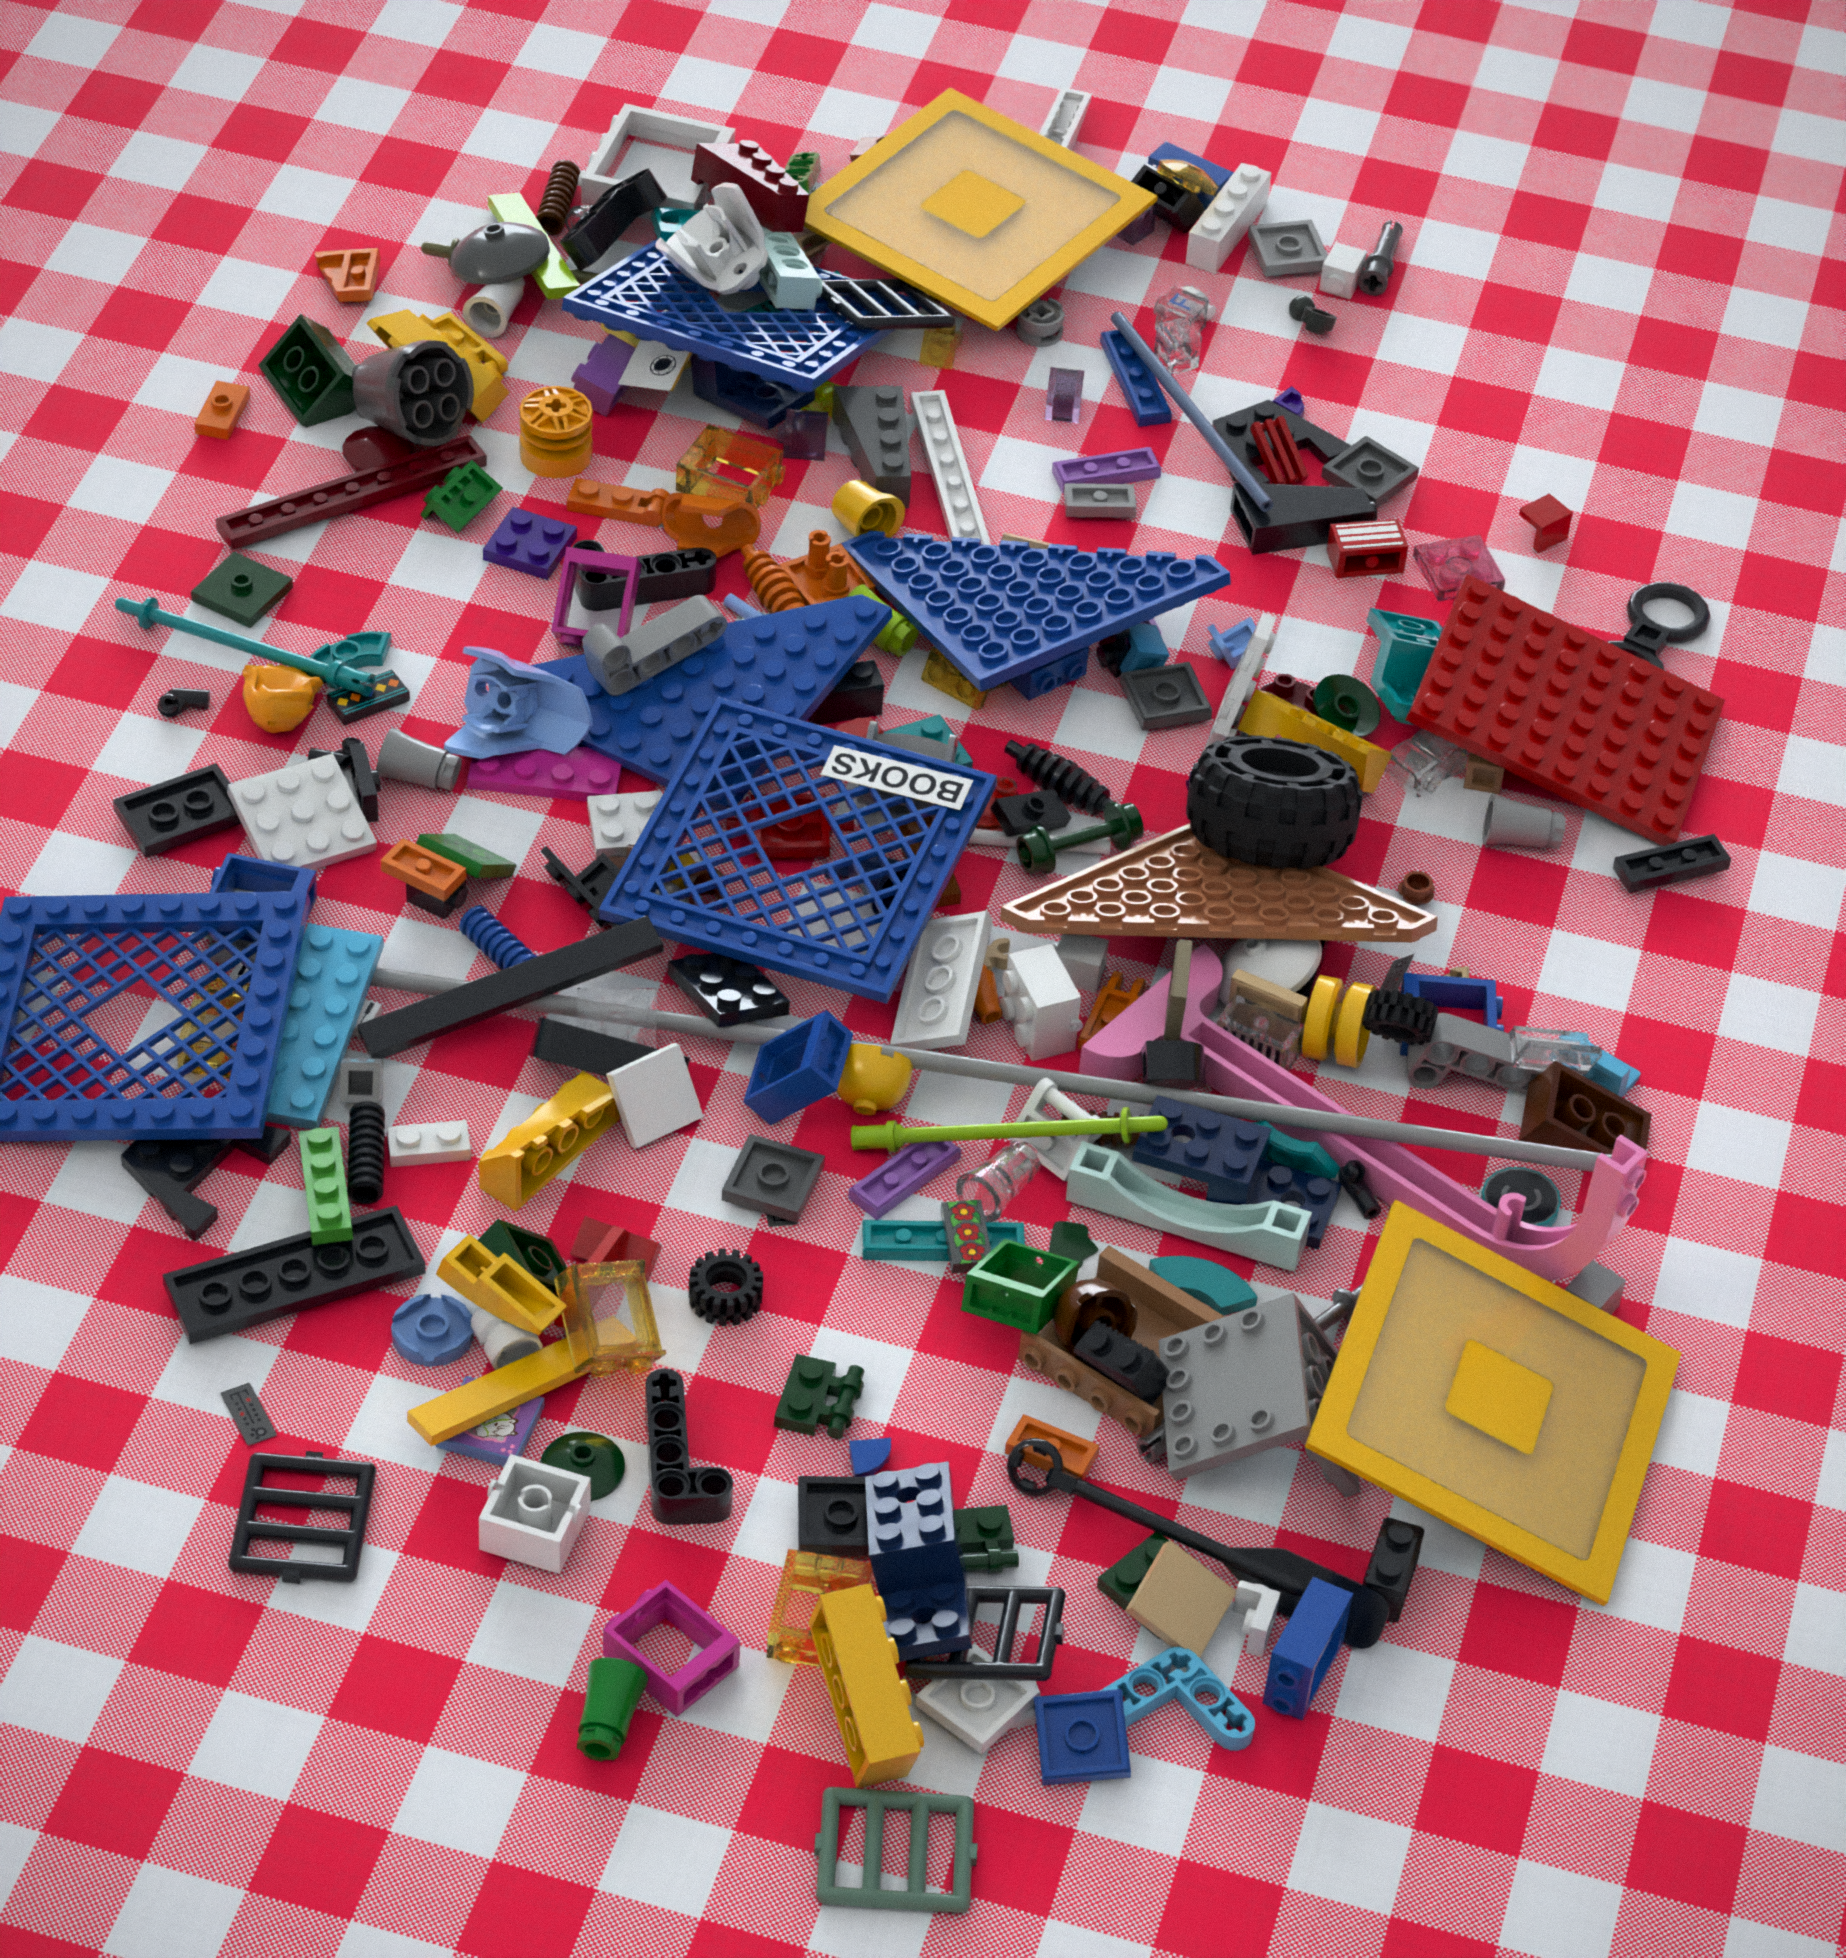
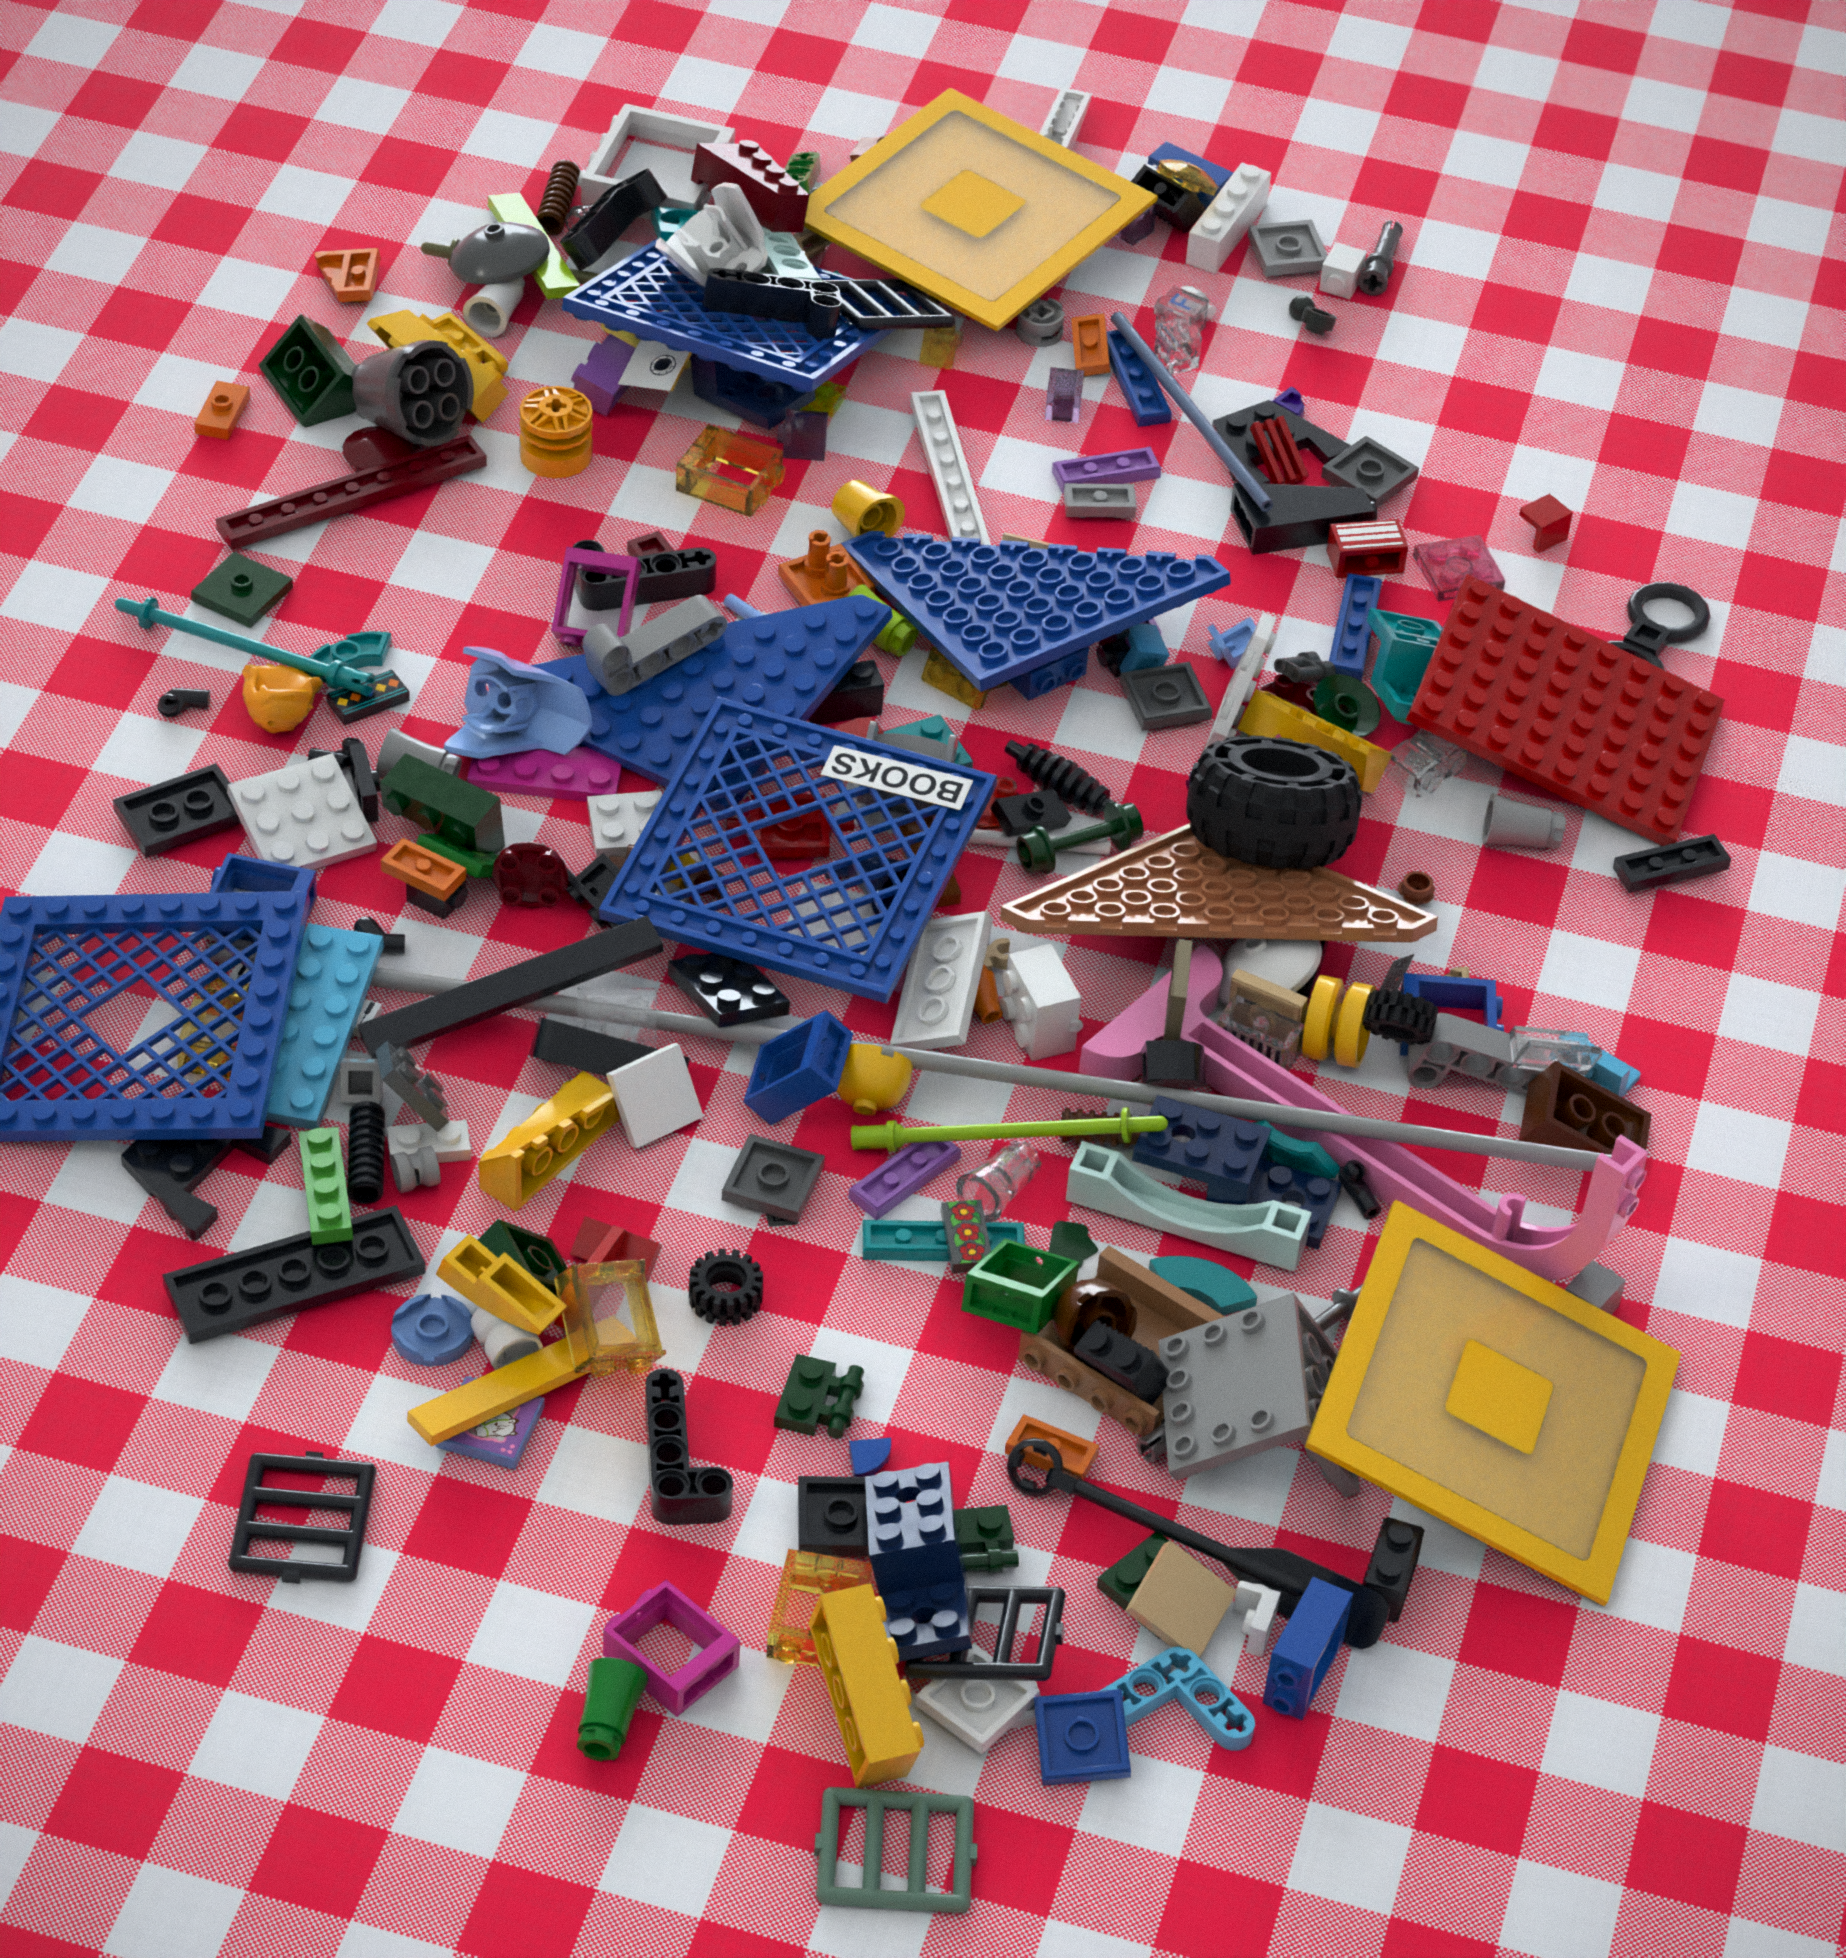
(248, 1414): dark grey sticker -> none
(392, 942): none -> black arm
(415, 1169): none -> light grey wheel
(418, 1091): none -> dark grey plate
(444, 804): none -> dark green slope
(462, 497): green bracket -> none
(493, 938): blue piece -> none
(529, 543): dark purple plate -> none
(530, 875): none -> dark red dish
(534, 1513): white brick -> none
(602, 1464): dark green dish -> none
(617, 502): orange plate -> none
(648, 544): none -> dark red plate
(684, 522): orange piece -> none
(770, 581): orange piece -> none
(775, 298): none -> black beam
(876, 434): dark grey wedge -> none
(1056, 1151): white plate -> none
(1083, 959): white brick -> none
(1091, 344): none -> orange plate
(1109, 1005): orange hinge -> none
(1304, 667): none -> dark grey piece
(1352, 630): none -> blue tile
(1483, 775): medium nougat panel -> none
(1540, 1192): black tile -> none

